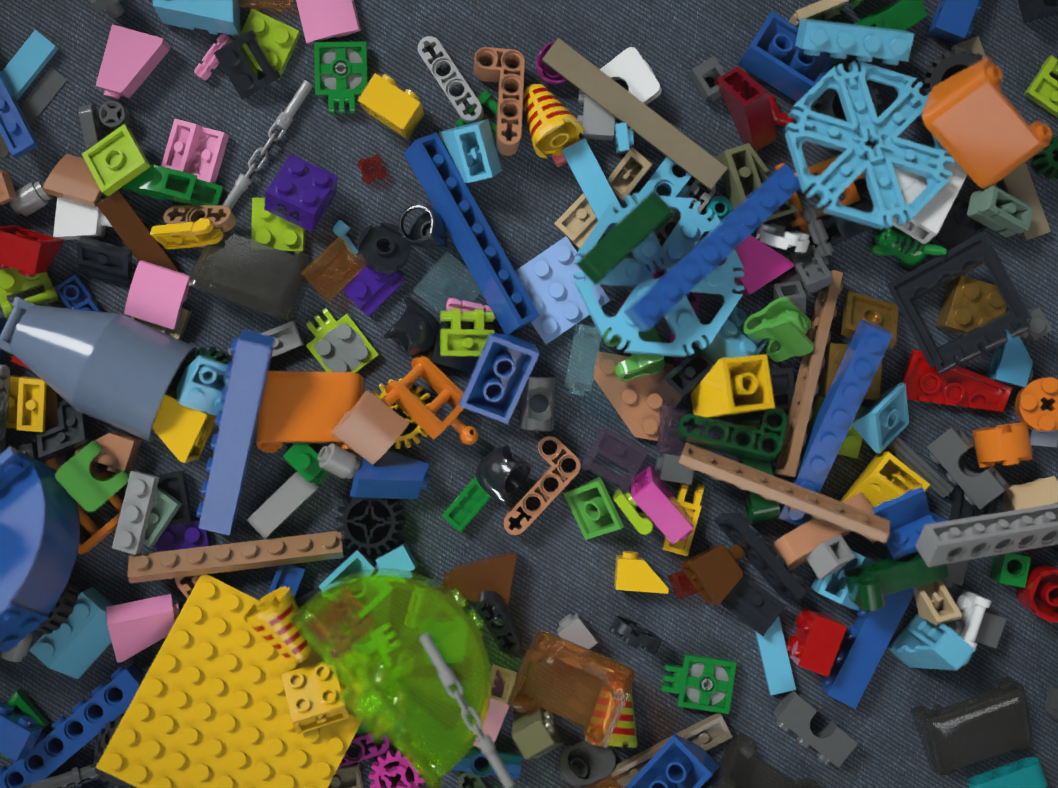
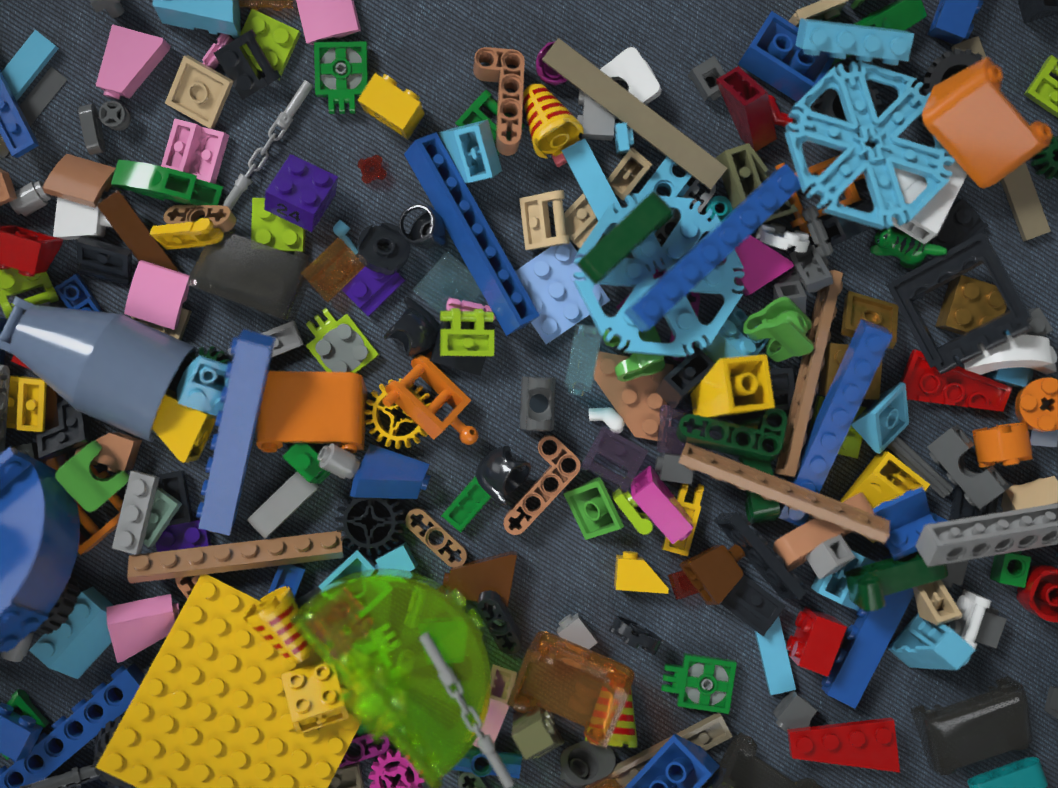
(116, 160): lime plate -> none
(199, 92): none -> tan tile
(370, 428): nougat slope -> none
(425, 538): none -> medium nougat beam
(449, 81): light grey beam -> none
(499, 376): blue slope -> none
(537, 222): none -> tan plate
(609, 416): none -> white arm
(855, 744): none -> red wing
(1000, 211): sand green brick -> none
(1022, 351): none -> white arch

